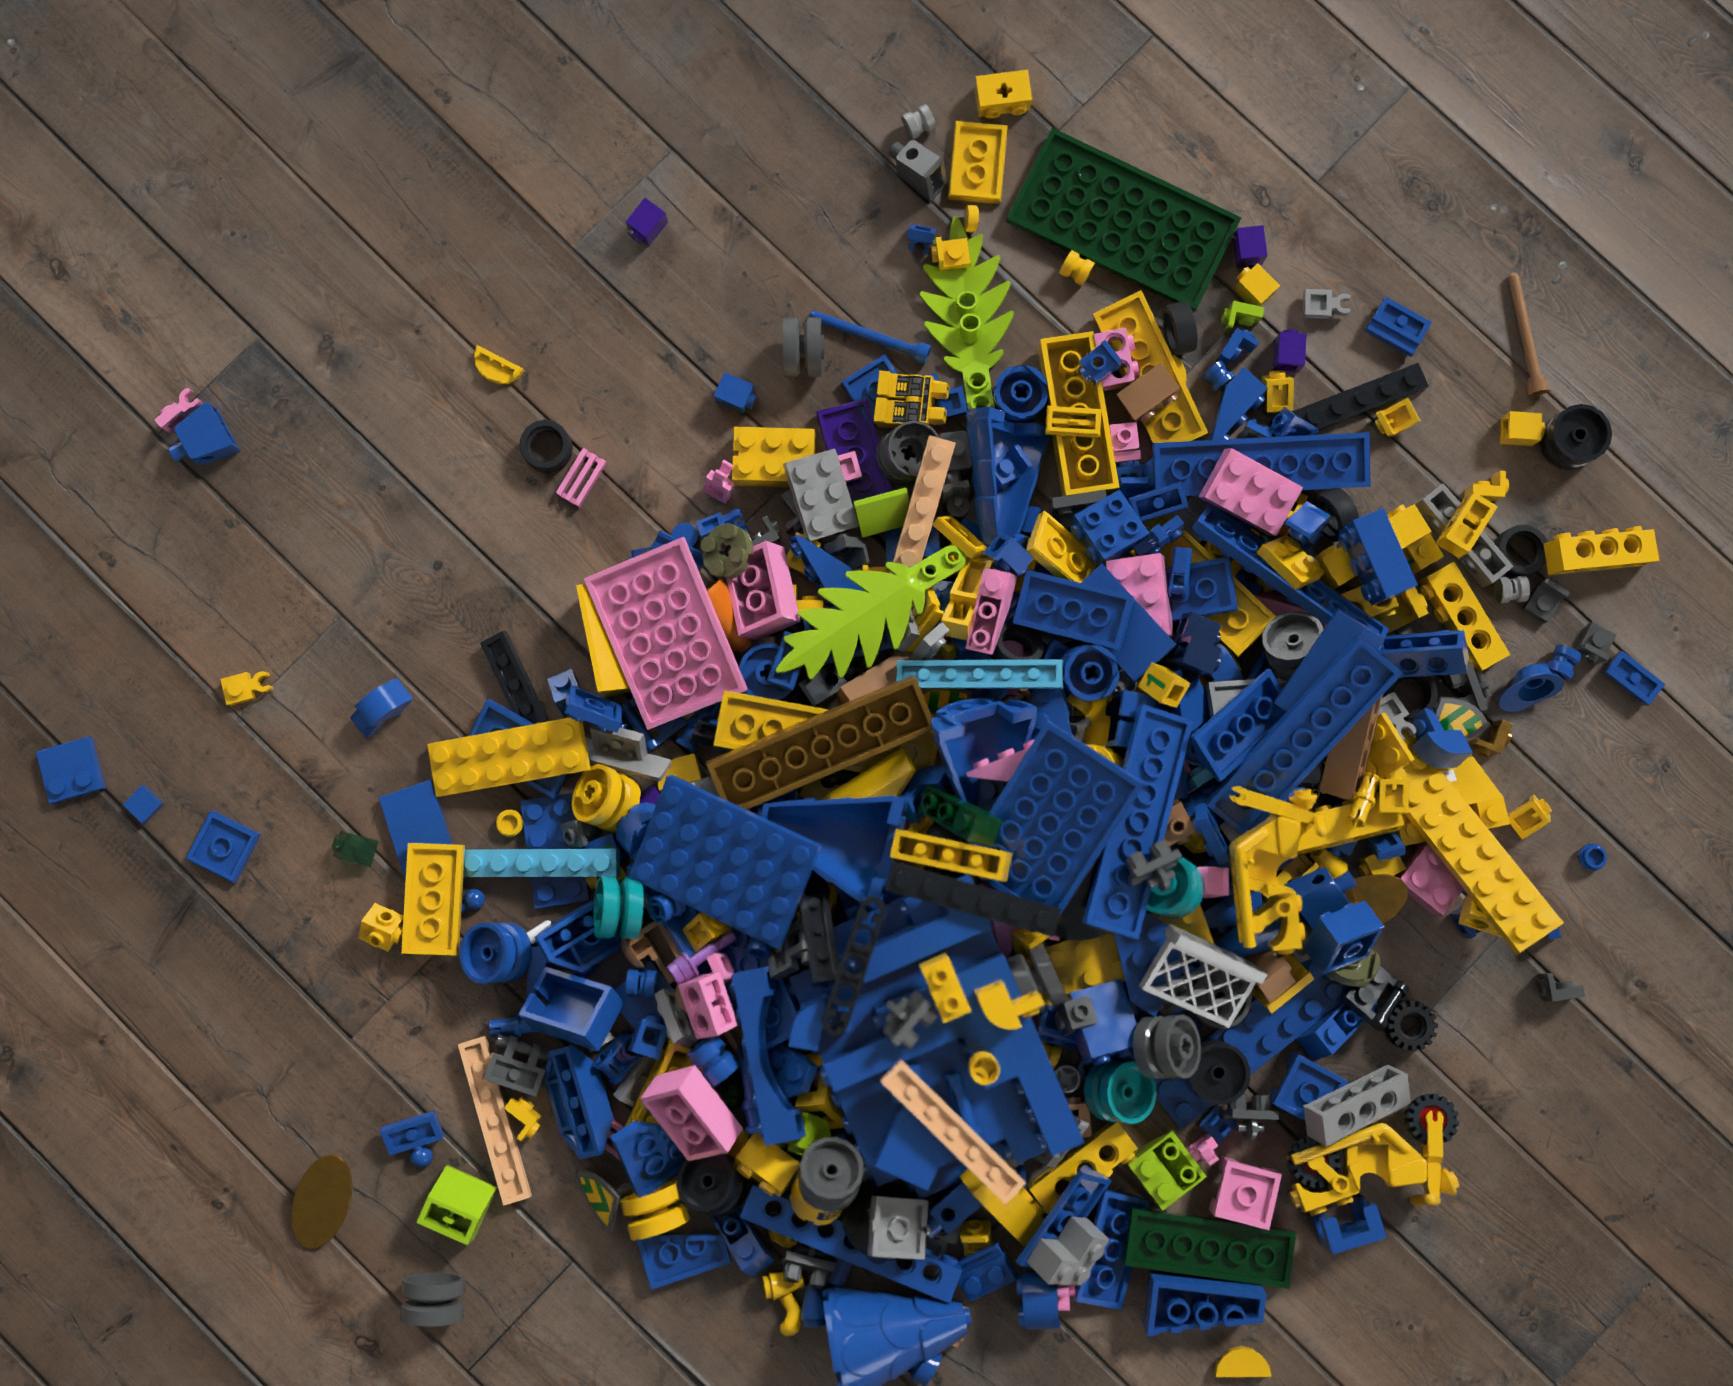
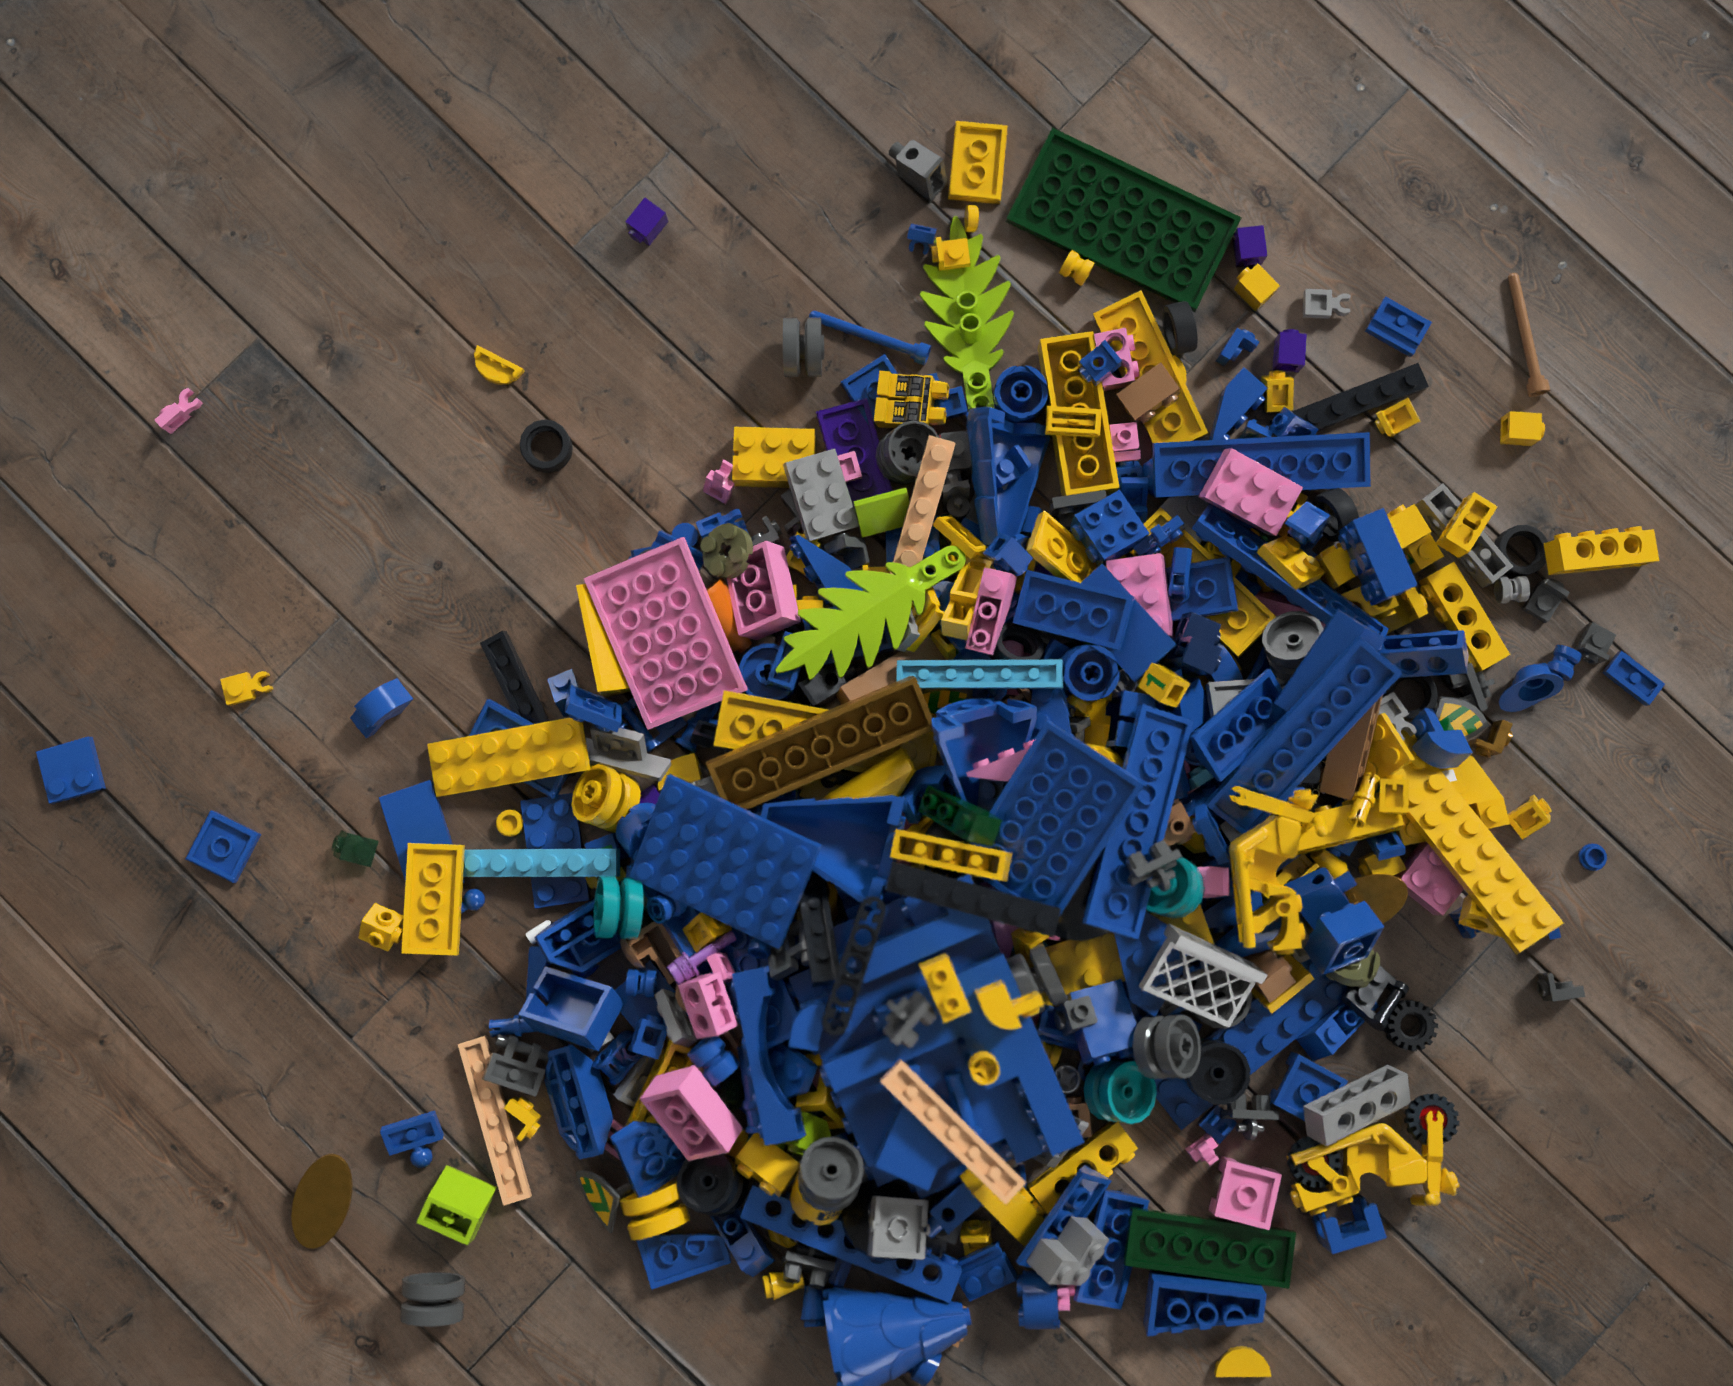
(143, 804): blue tile -> none
(203, 437): blue torso -> none
(495, 953): blue wheel -> none
(578, 833): dark grey bracket -> none
(601, 463): bright pink tile -> none
(735, 394): blue brick -> none
(793, 1317): yellow arm -> none
(918, 122): light grey wheel -> none
(931, 643): light grey plate -> none
(1013, 85): yellow brick -> none
(1159, 502): blue slope -> none
(1165, 1169): lime slope -> none
(1218, 376): blue wheel -> none
(1244, 313): lime bracket -> none
(1493, 490): yellow bracket -> none
(1576, 437): black wheel -> none

